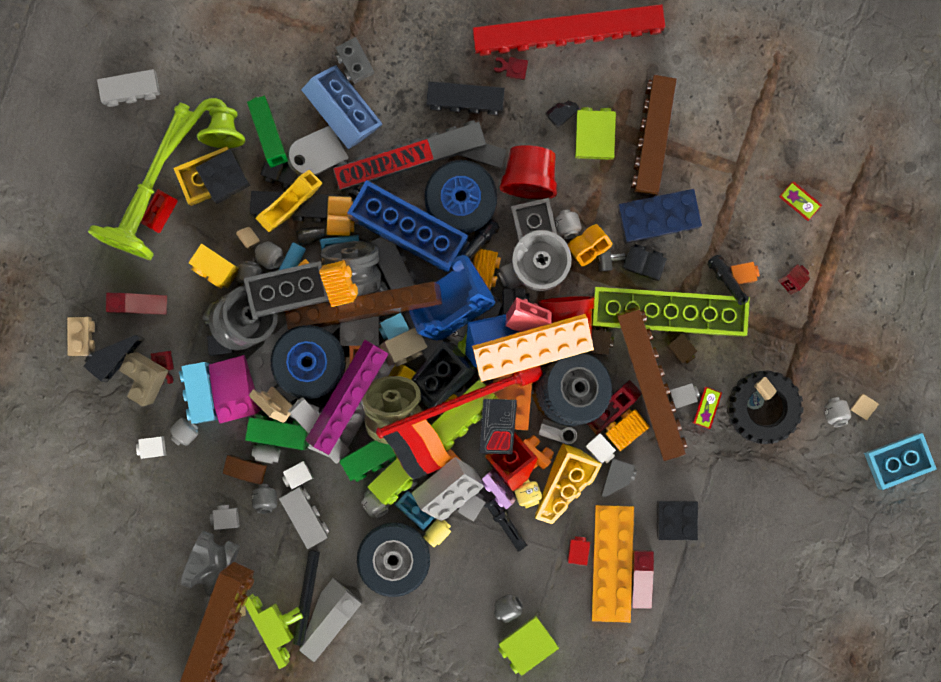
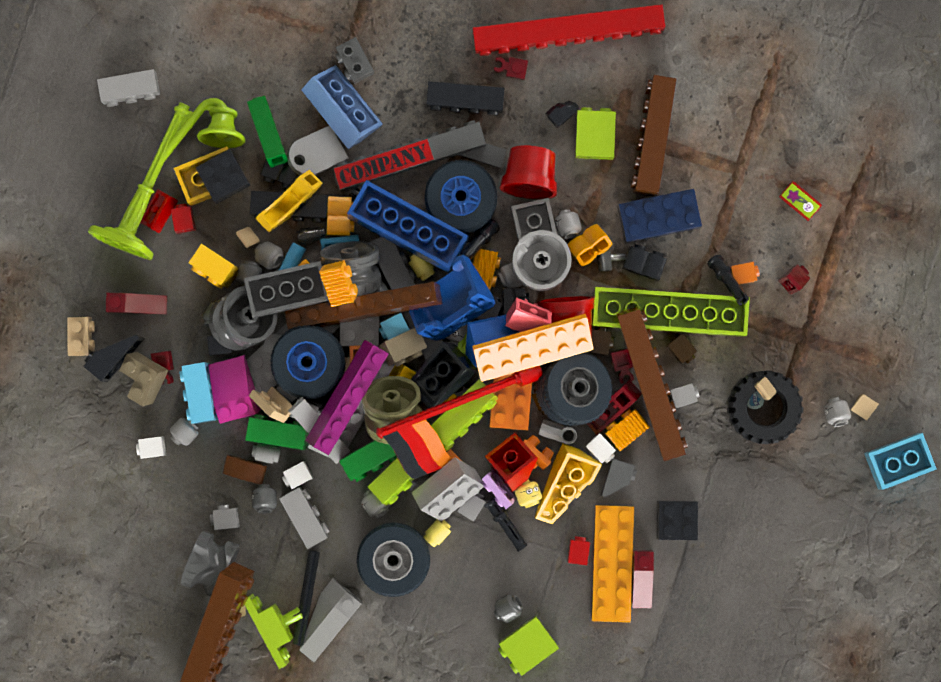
(183, 218): none -> red brick
(410, 508): dark azure brick -> none
(421, 267): none -> light yellow brick
(498, 426): black sticker -> none
(622, 362): none -> dark red plate
(707, 407): slope -> none

